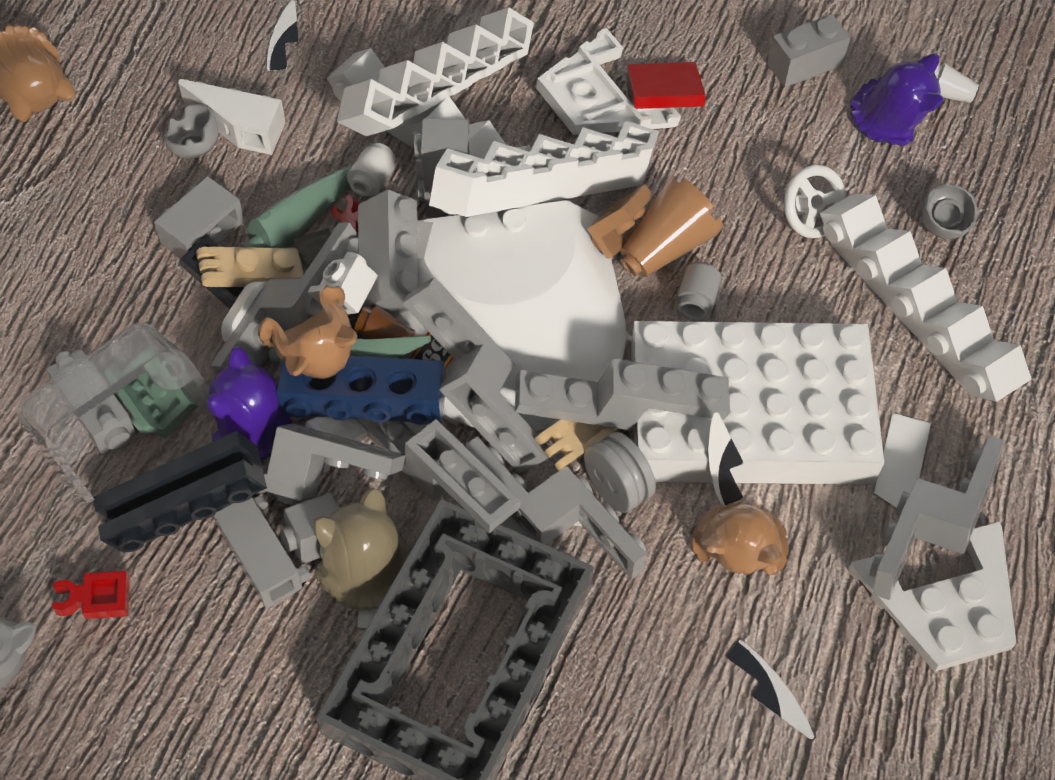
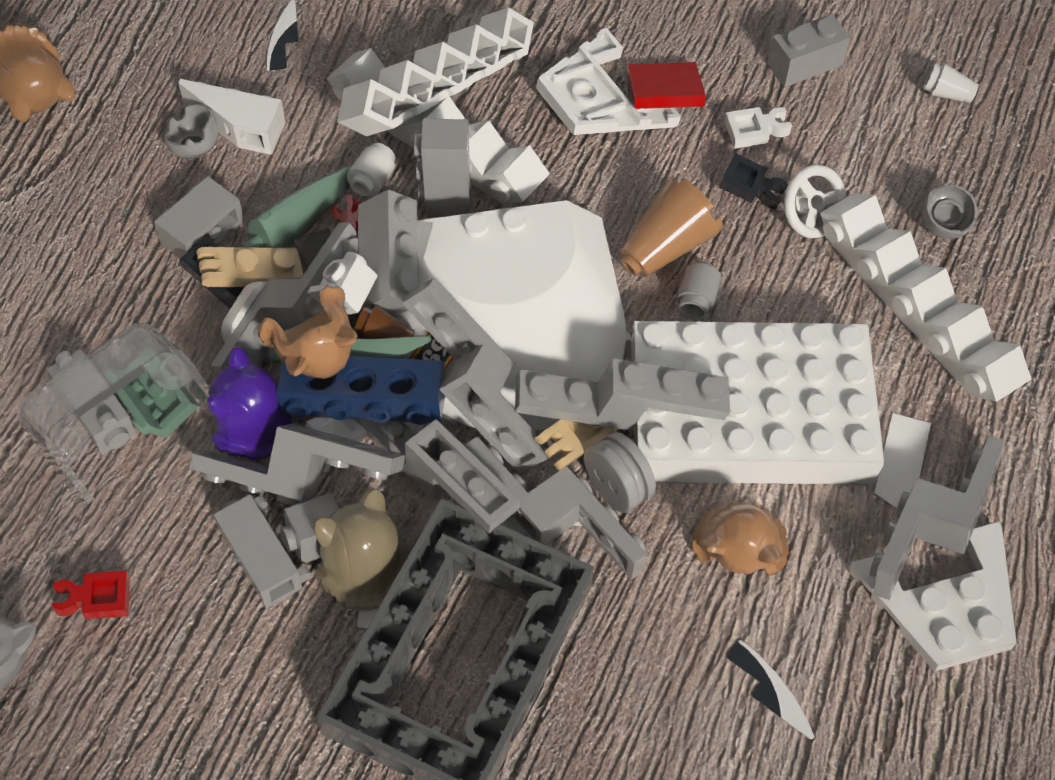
(180, 492): black brick -> none
(545, 174): white brick -> none
(616, 223): medium nougat bracket -> none
(723, 457): sticker -> none
(748, 180): none -> black plate
(752, 128): none -> white plate
(897, 101): dark purple hair -> none

